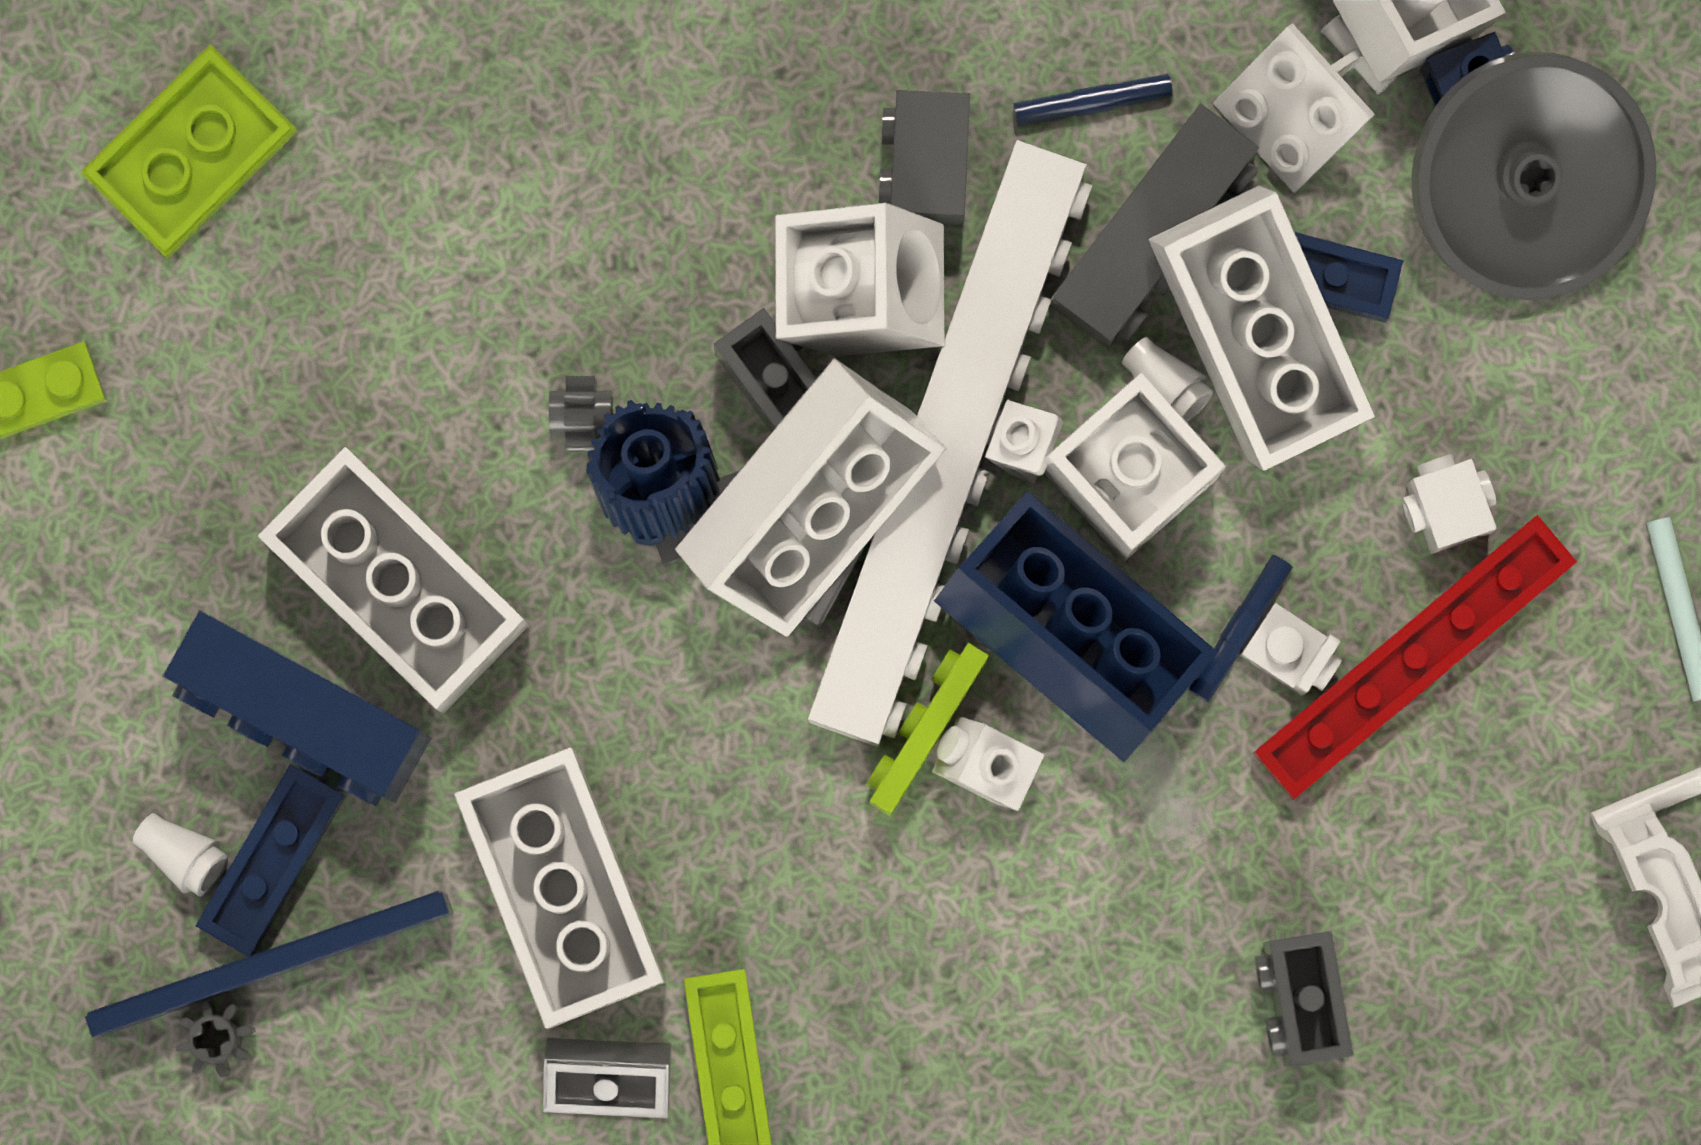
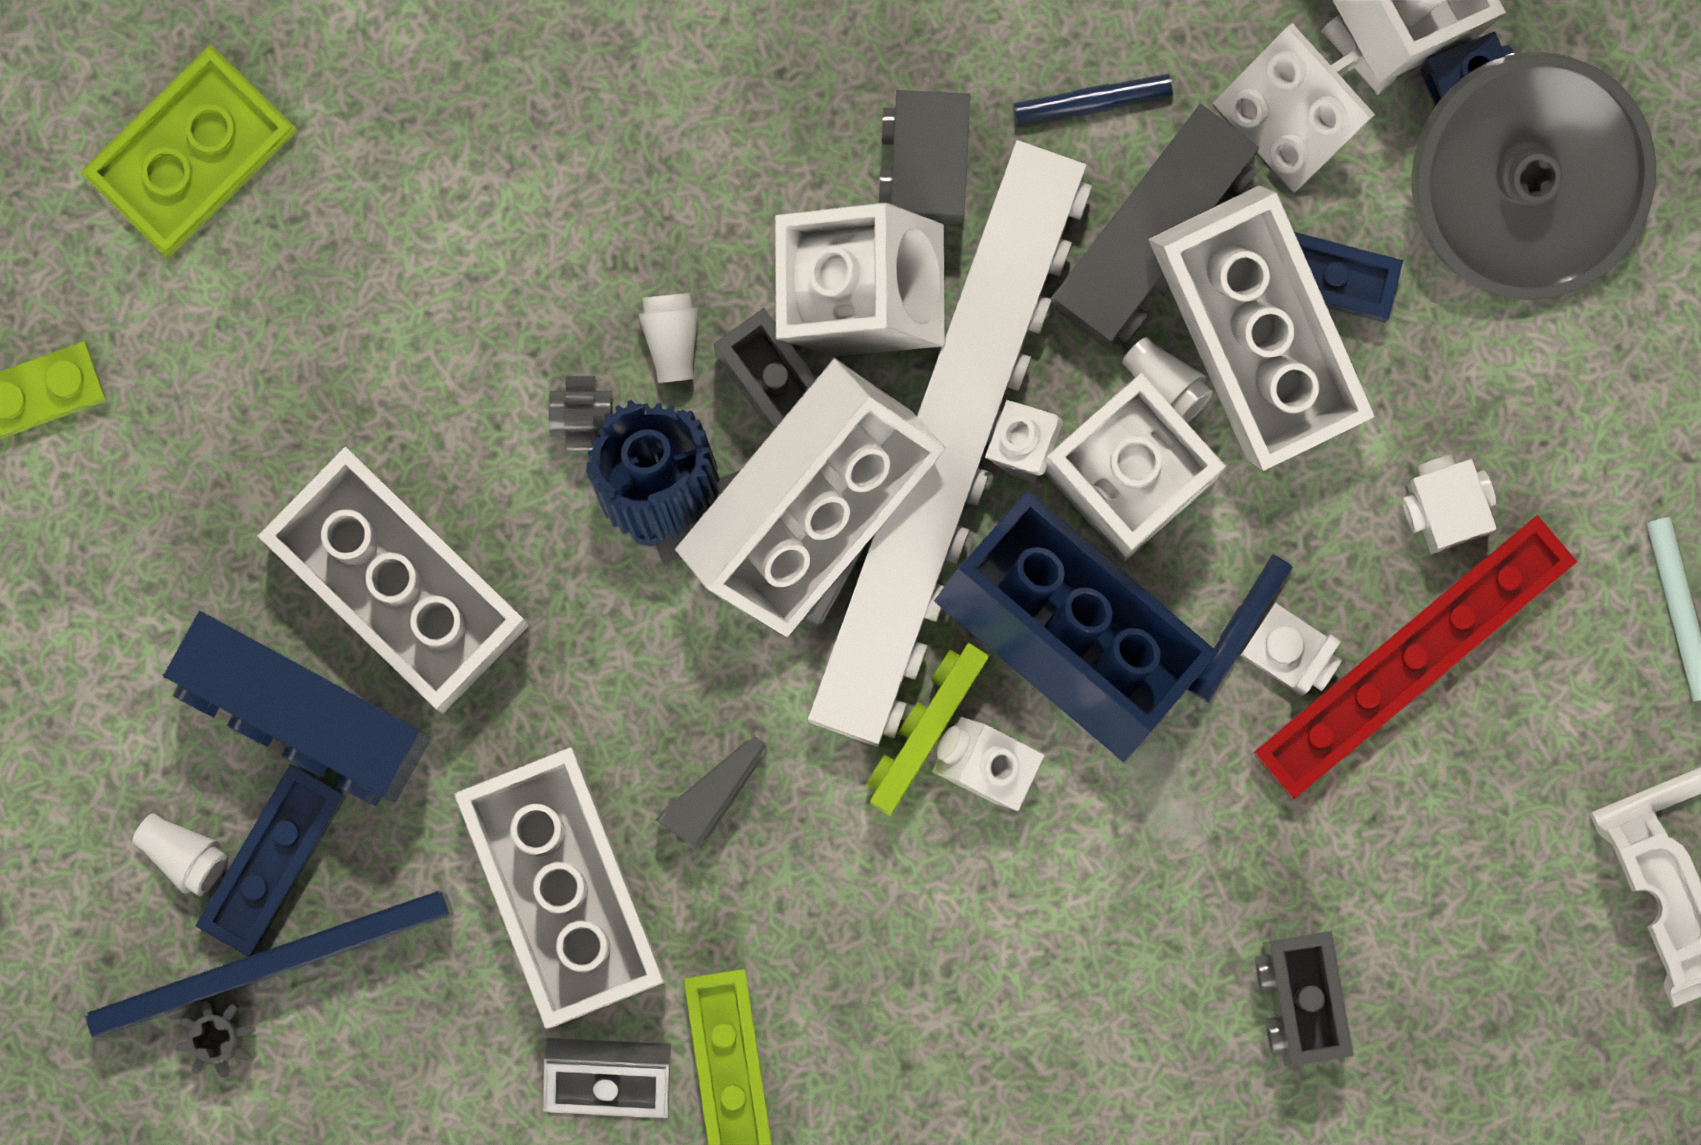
(671, 334): none -> white cone
(705, 803): none -> dark grey slope

